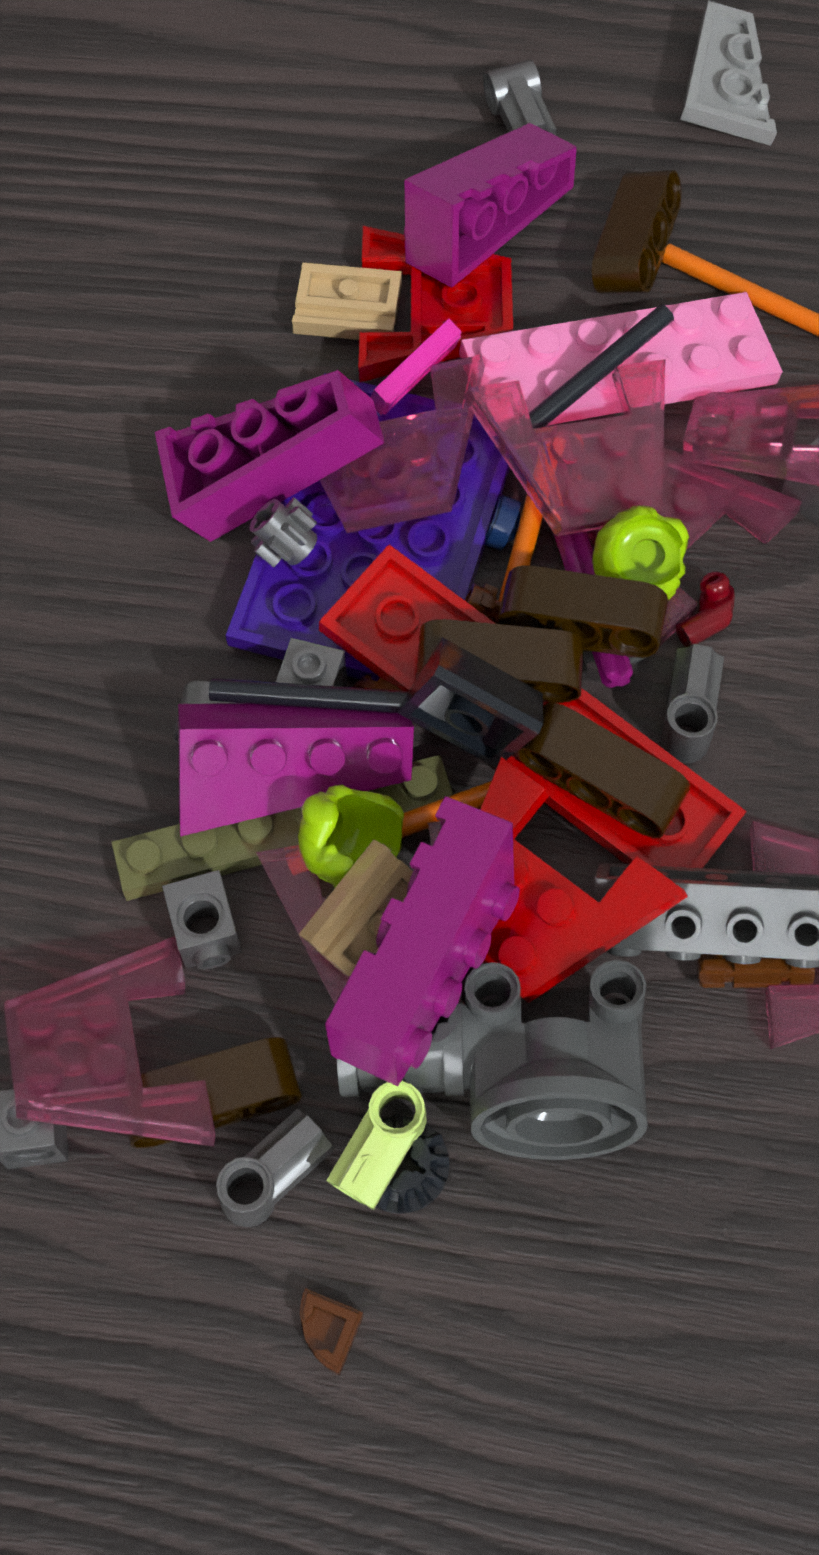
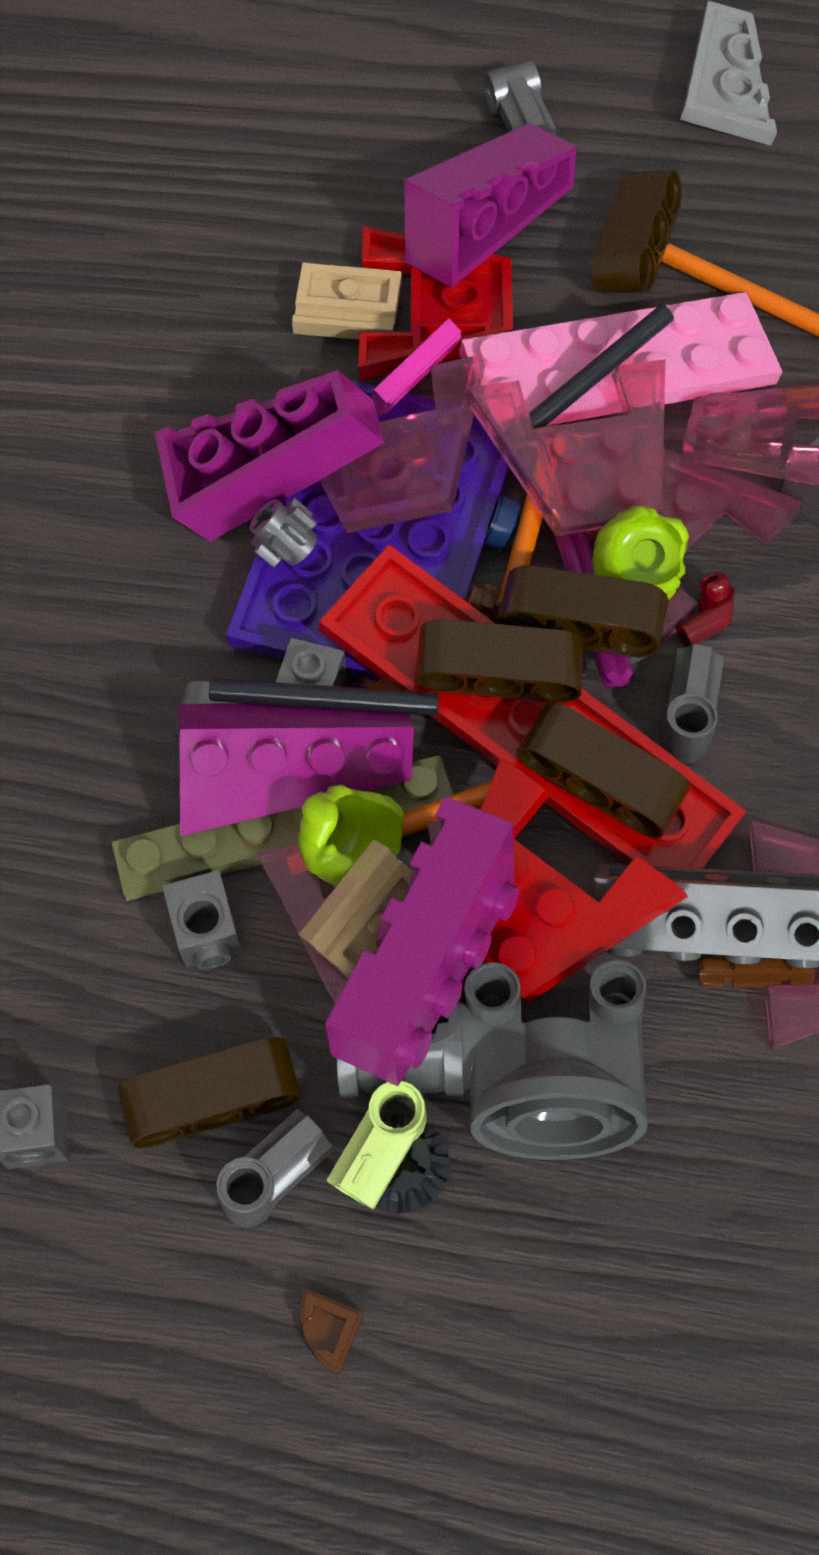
(79, 1054): clear pink wing -> none
(473, 704): black slope -> none

